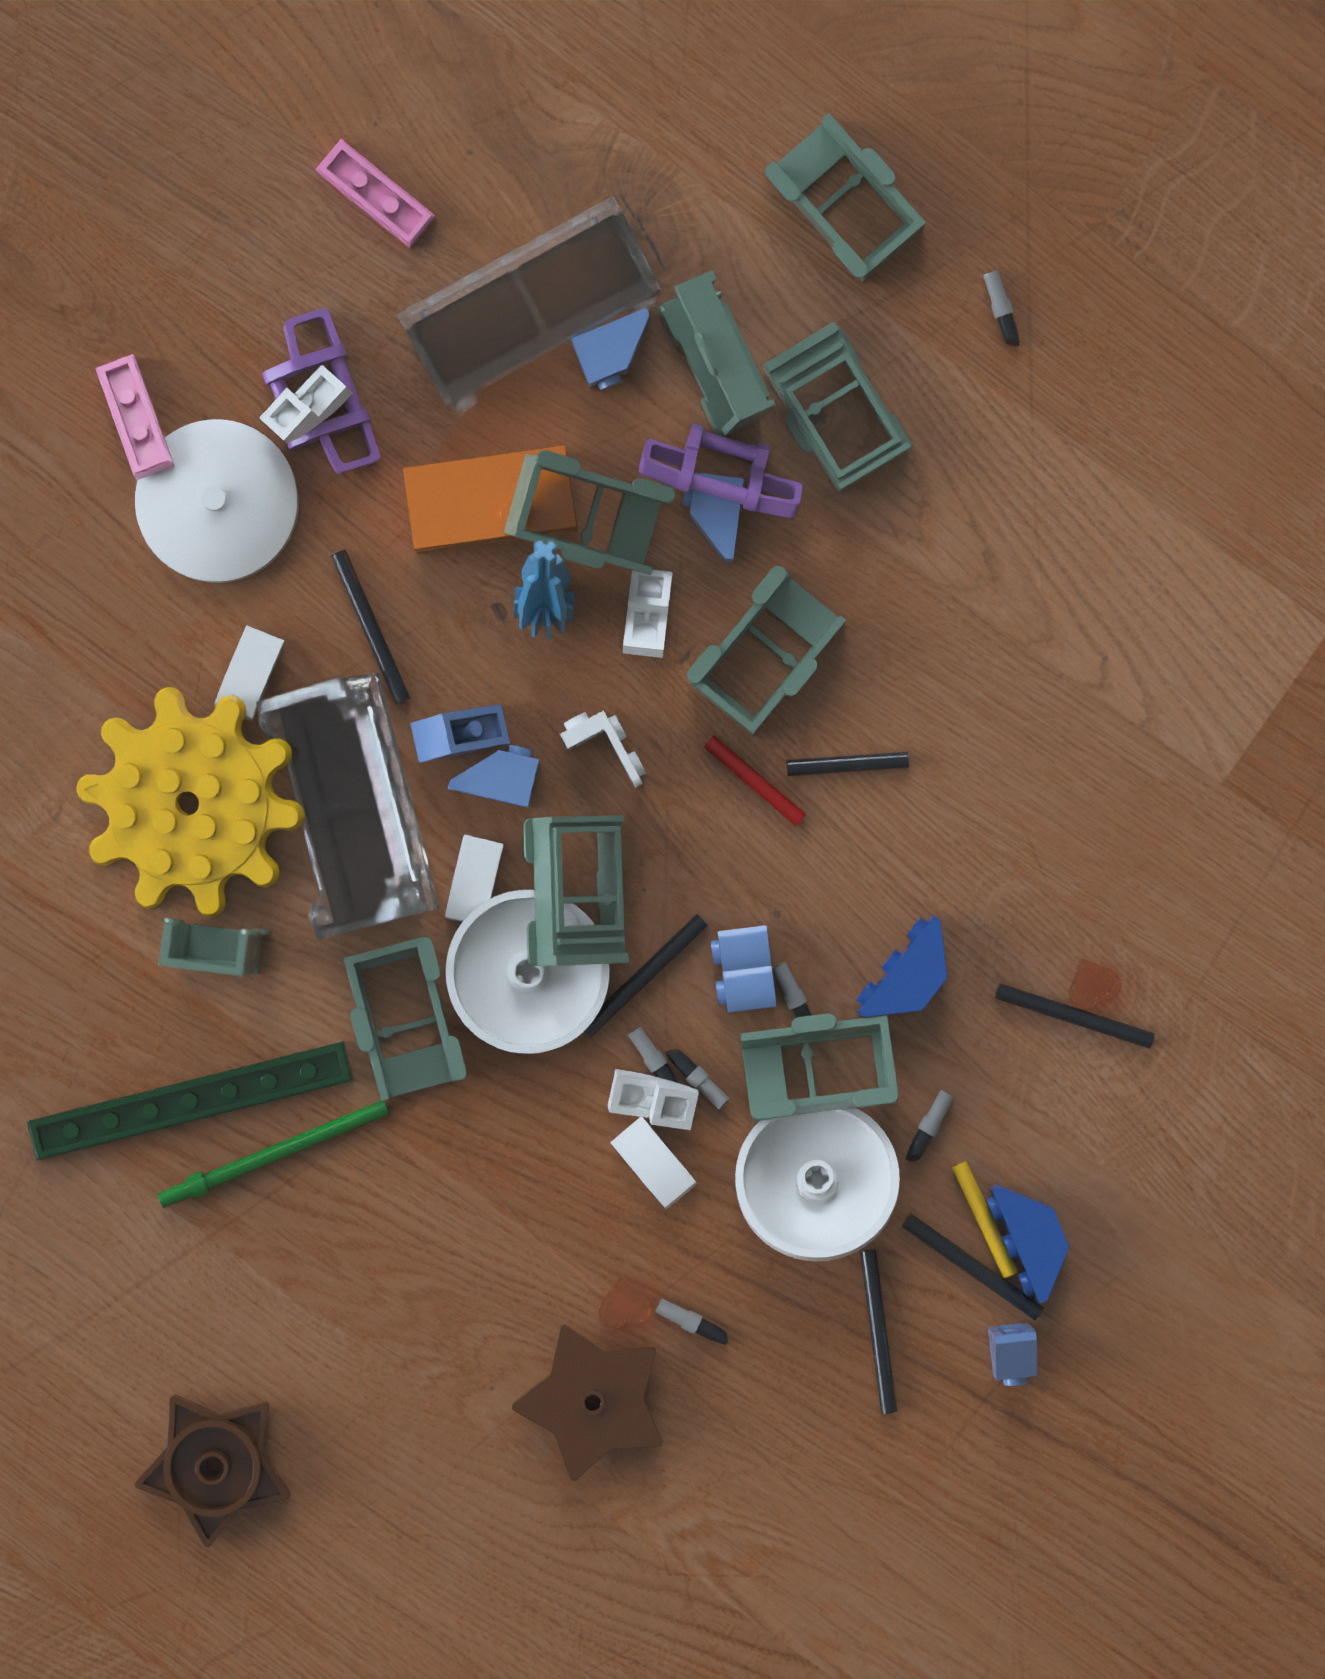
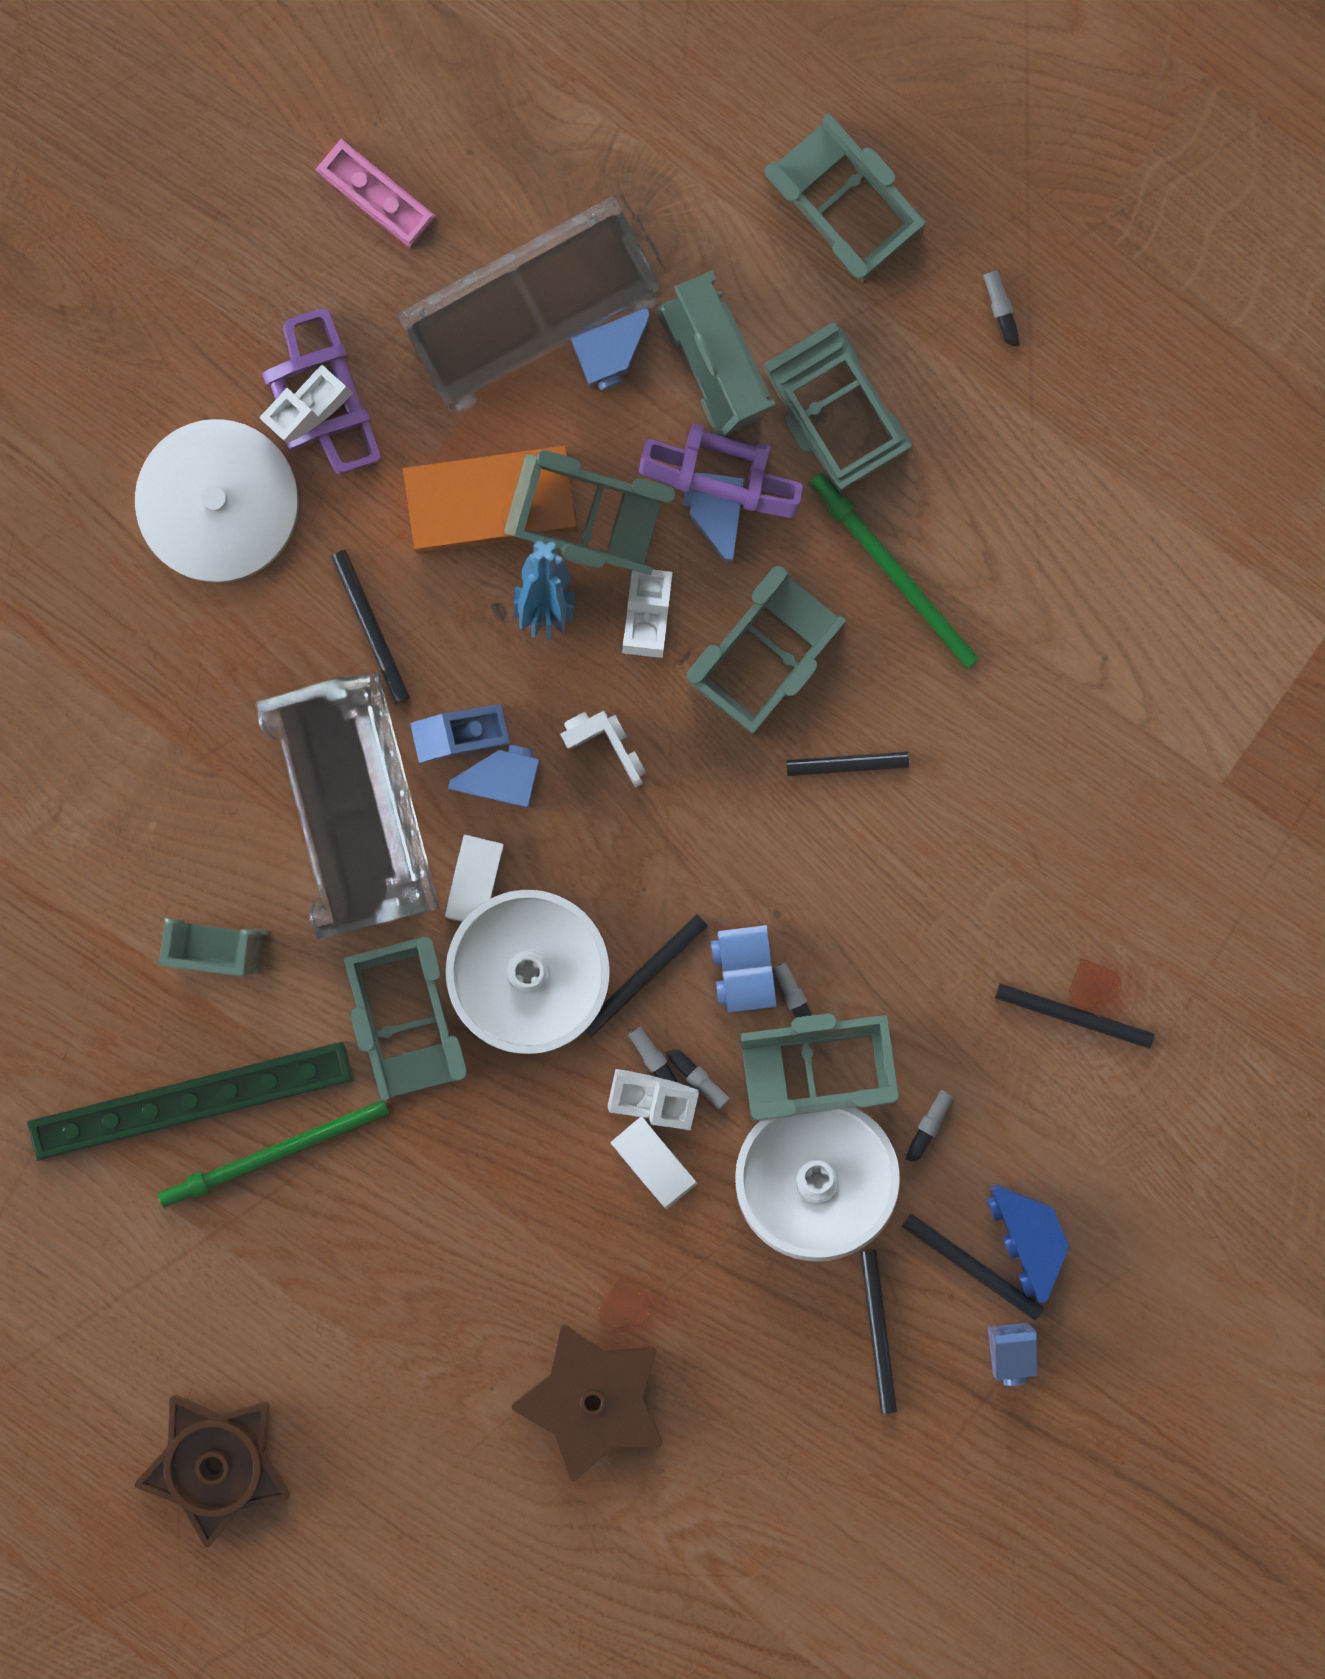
(135, 417): bright pink tile -> none
(233, 795): yellow plate -> none
(251, 668): white slope -> none
(547, 937): sand green piece -> none
(691, 1321): light grey piece -> none
(754, 780): red bar -> none
(843, 510): none -> green bar
(910, 975): blue slope -> none
(984, 1218): yellow bar -> none

